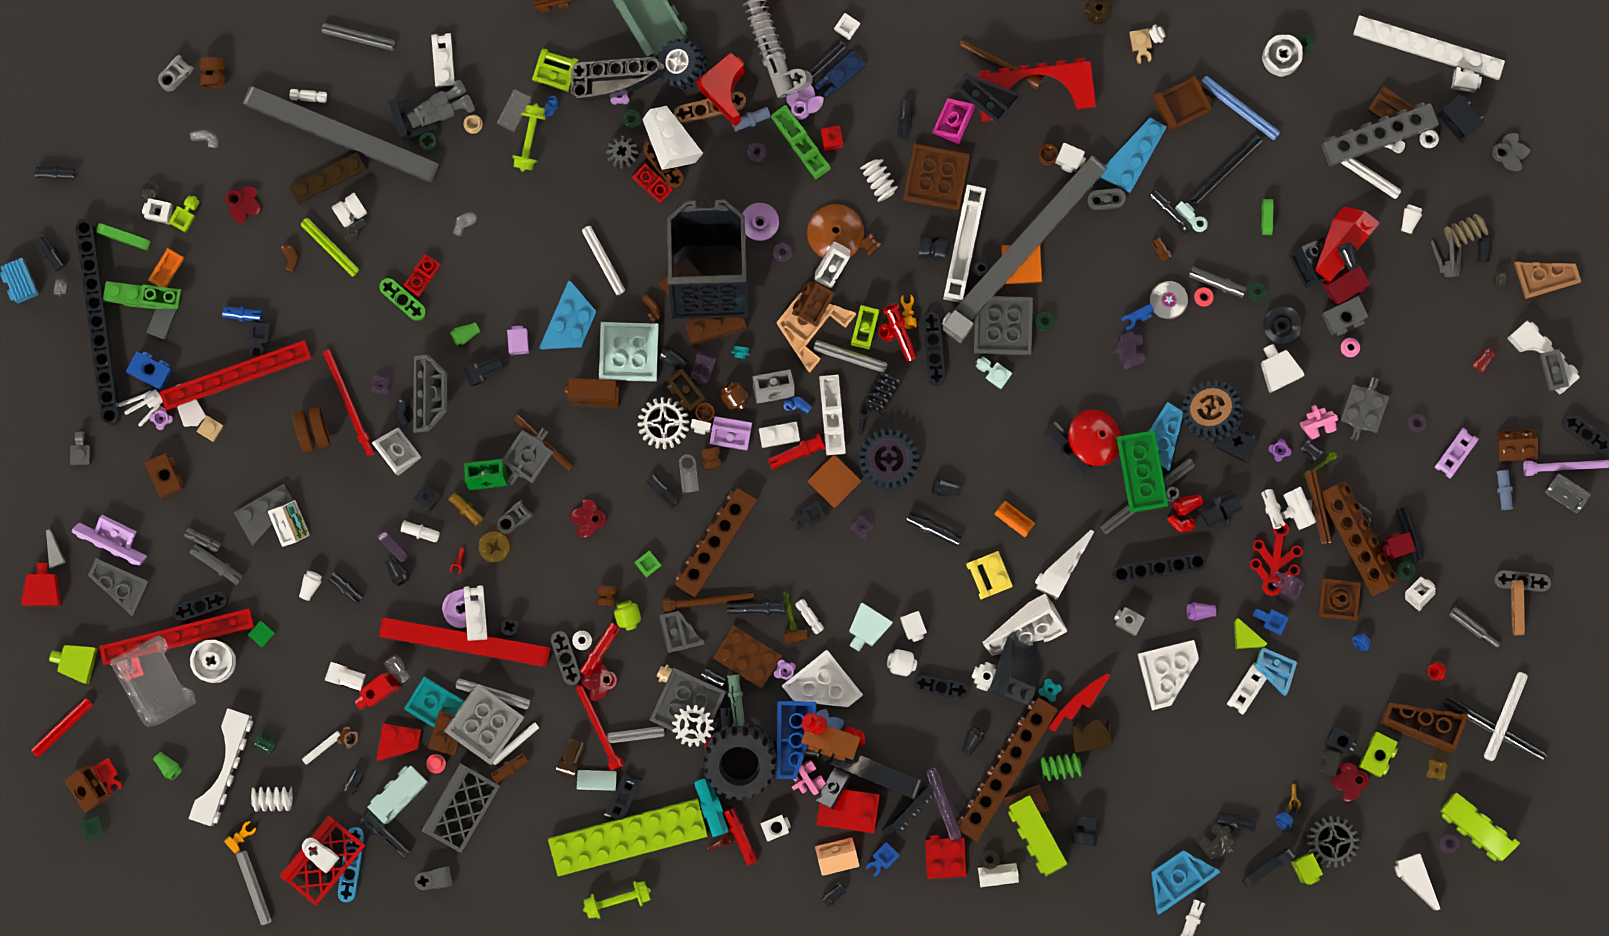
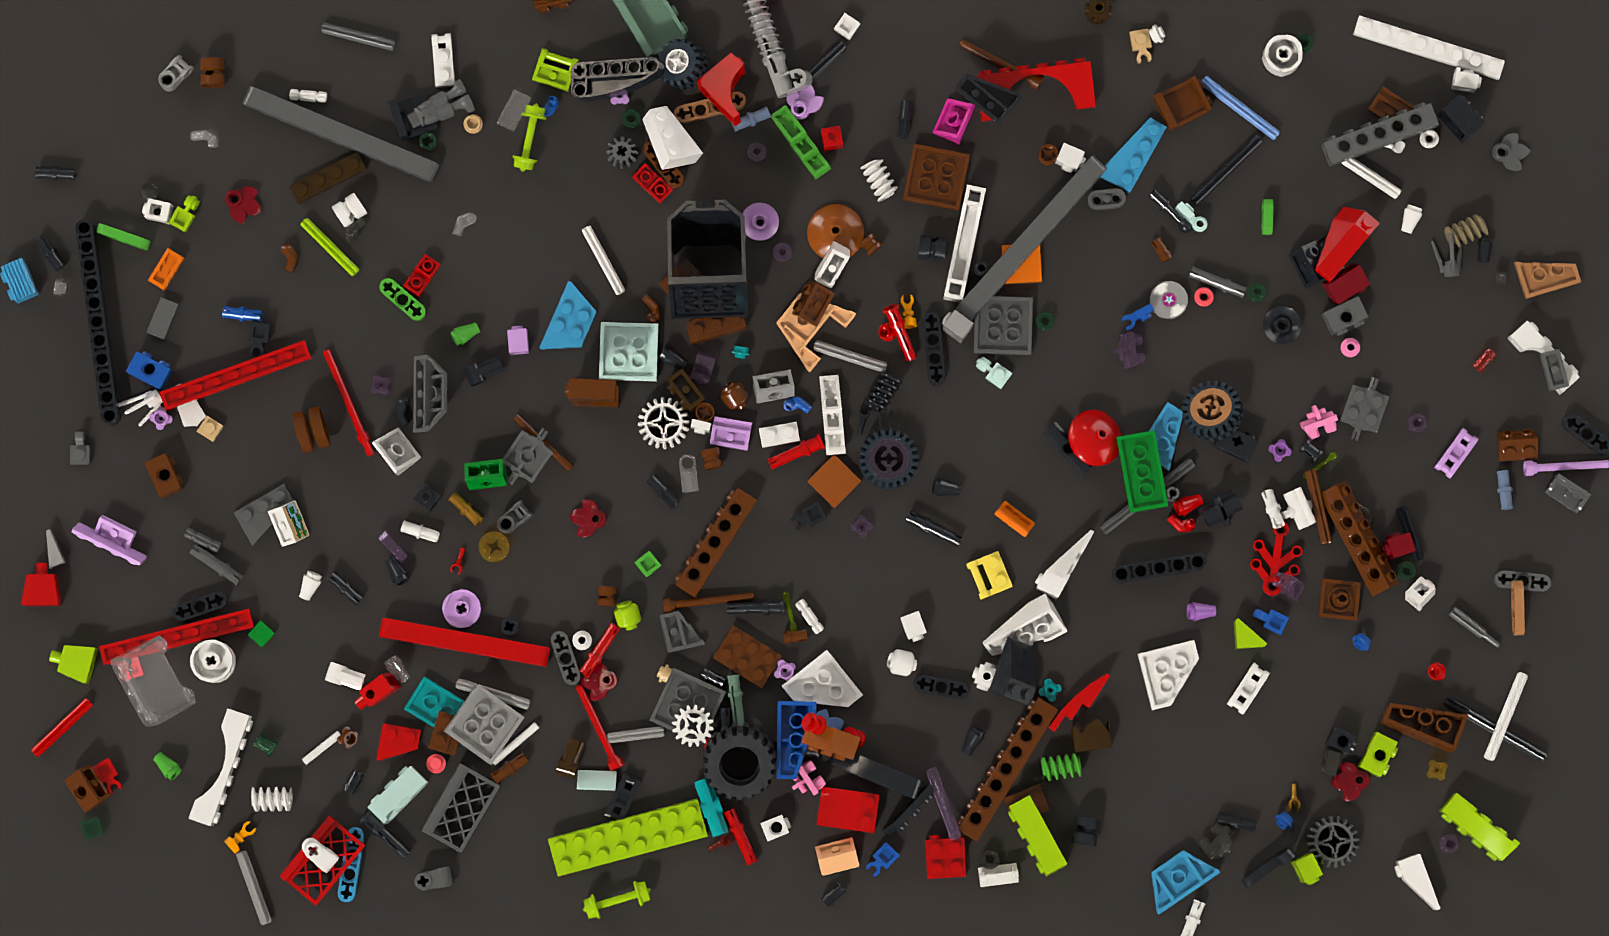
(119, 584): dark grey wing -> none
(142, 296): bright green slope -> none
(475, 614): white plate -> none
(834, 788): plate -> none
(841, 73): dark blue hinge -> none
(865, 327): lime brick -> none
(867, 627): light aqua torso -> none
(1128, 620): light grey brick -> none
(1276, 669): dark azure wing -> none
(1279, 369): white torso -> none
(1348, 254): black cone -> none

